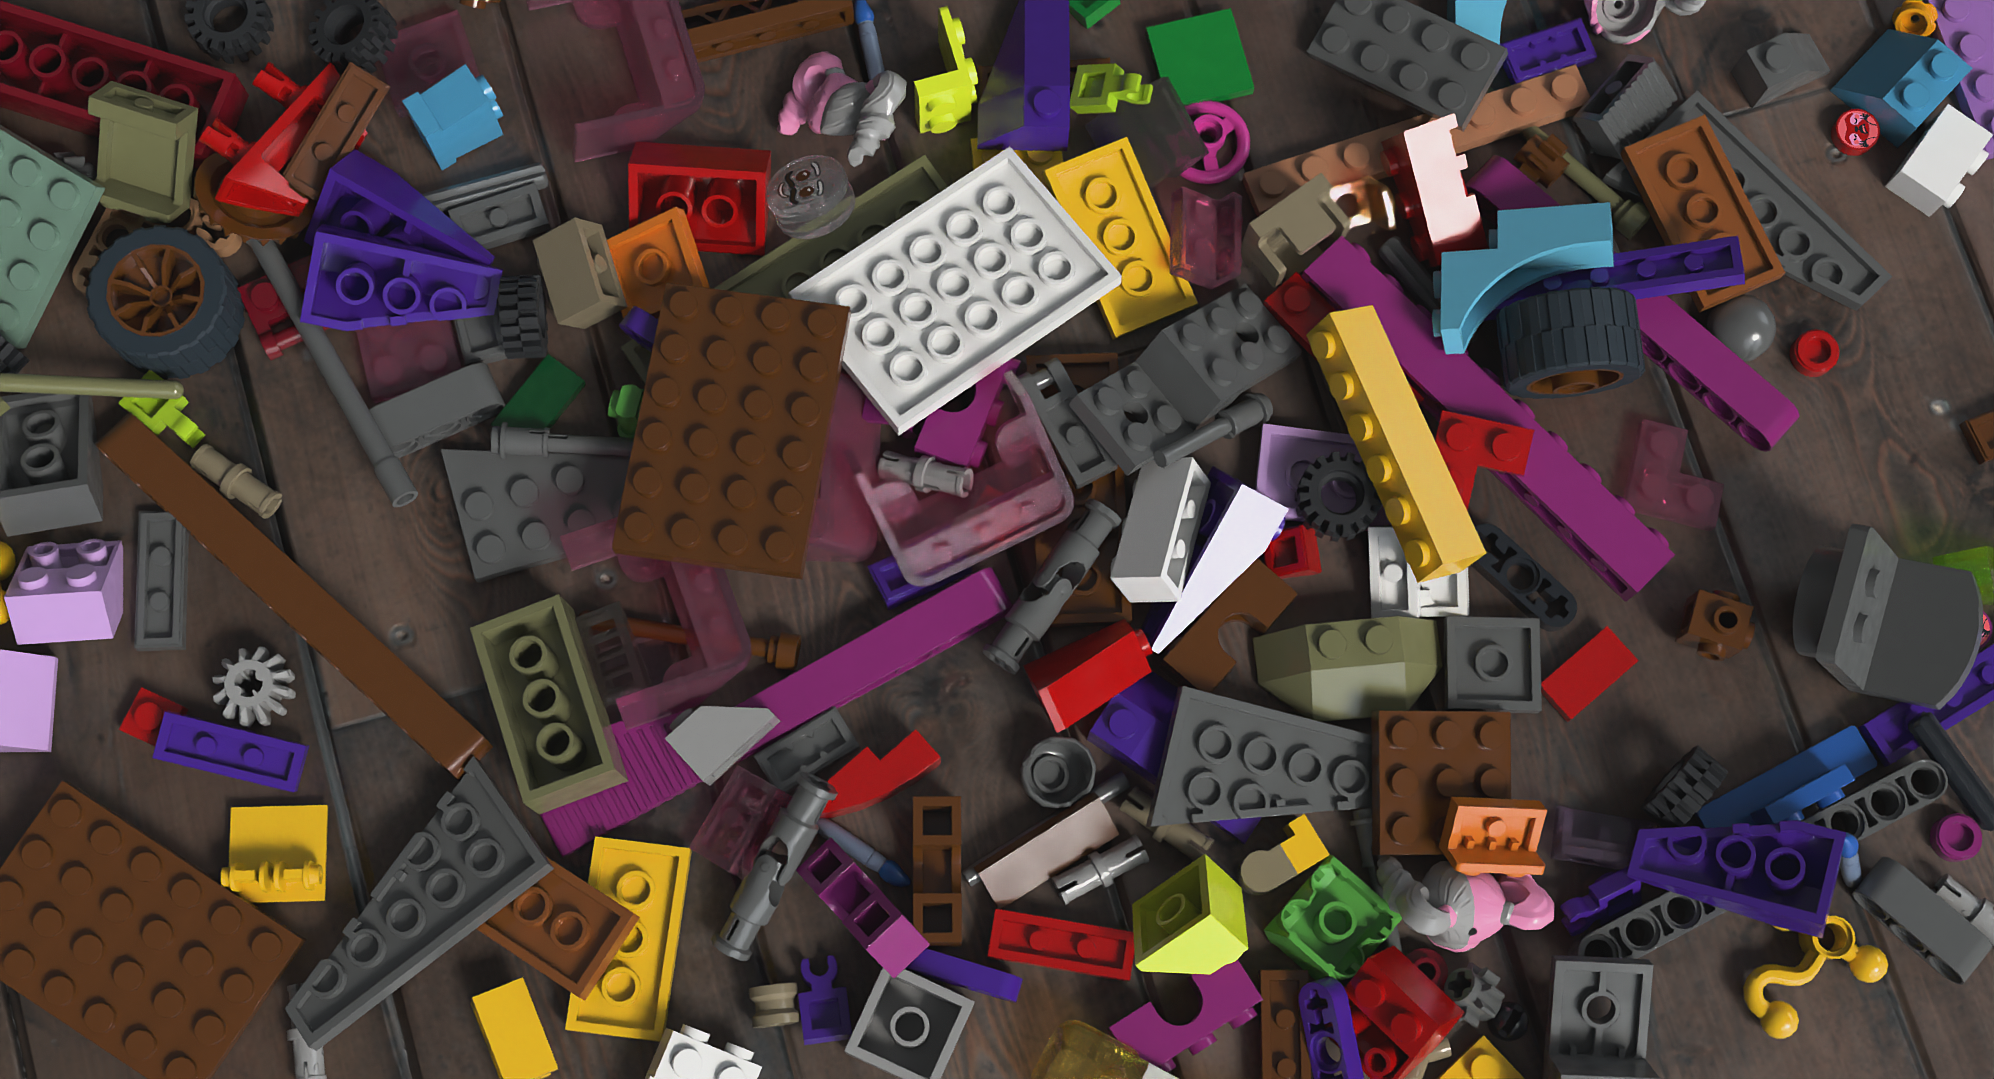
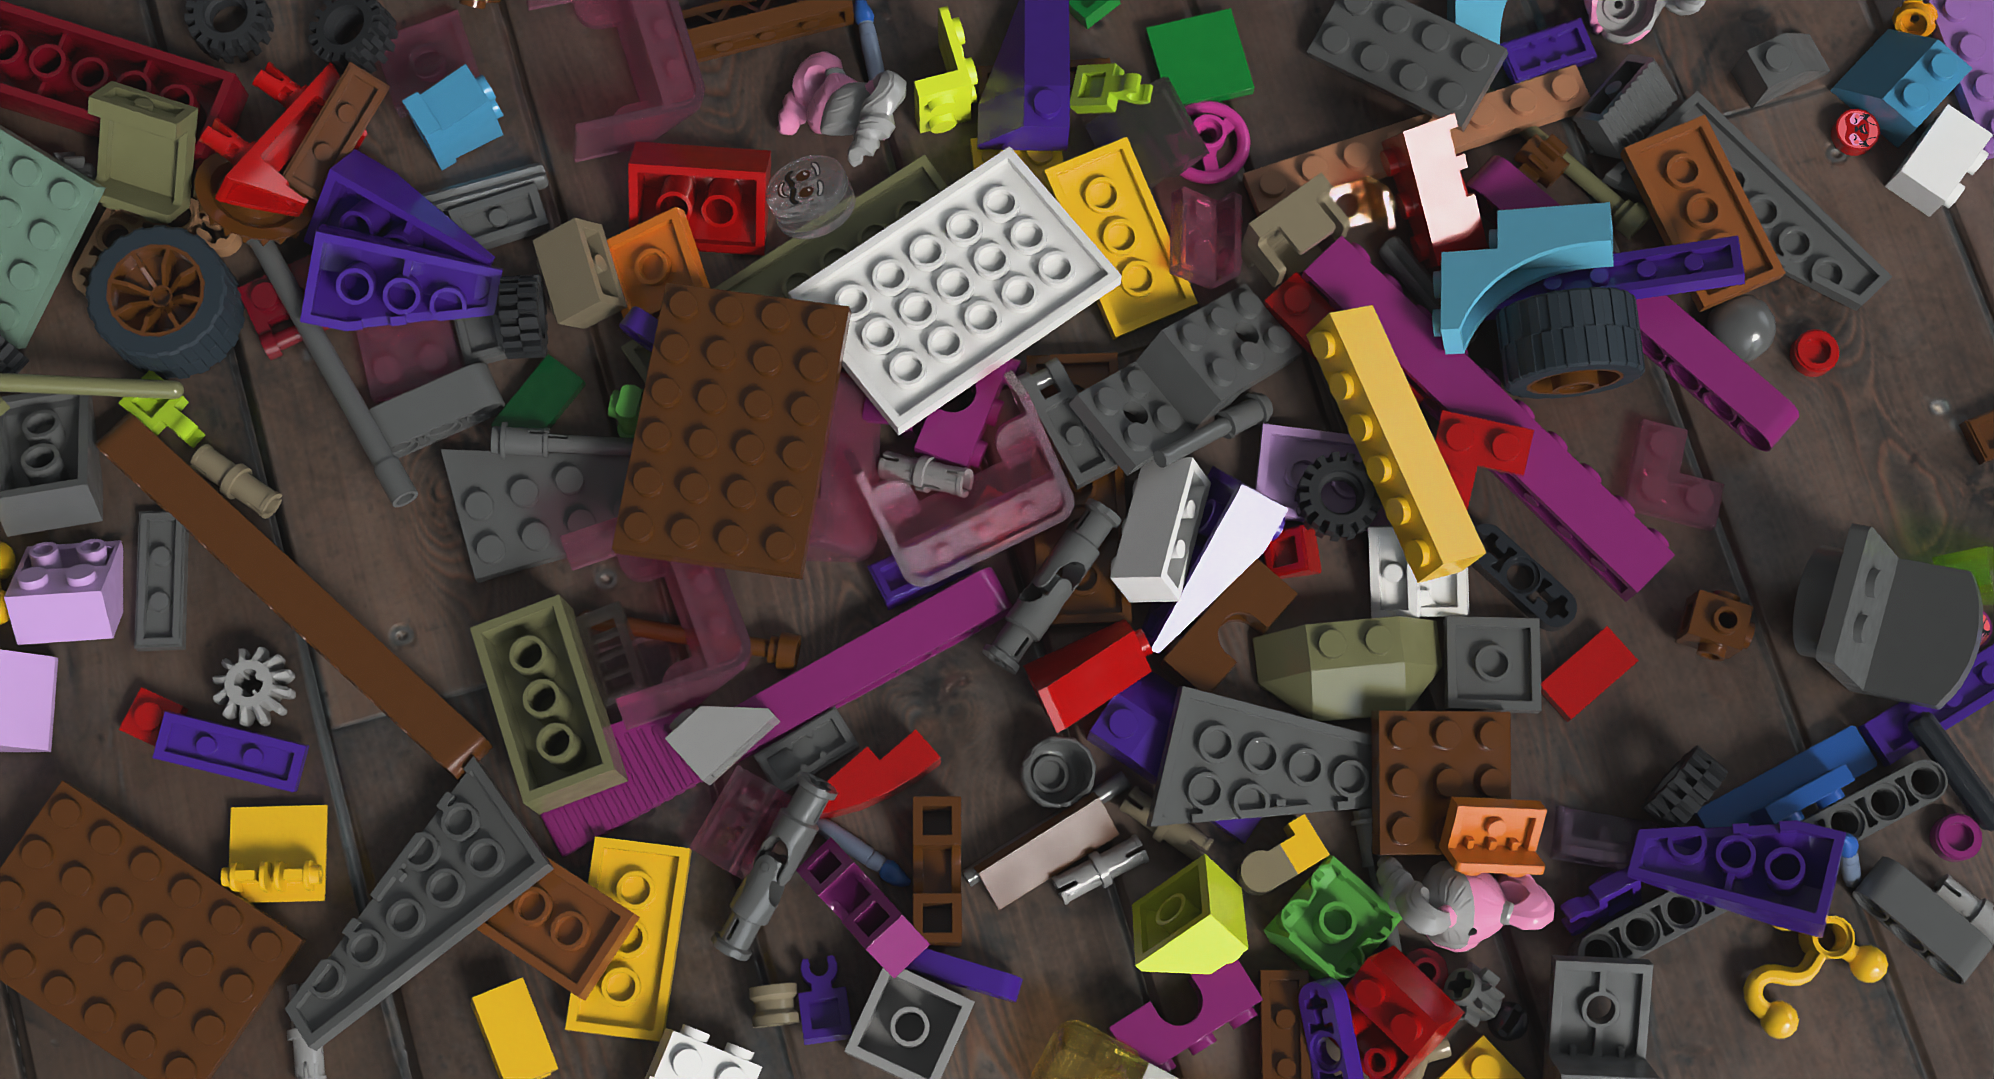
(1062, 945): red plate -> none

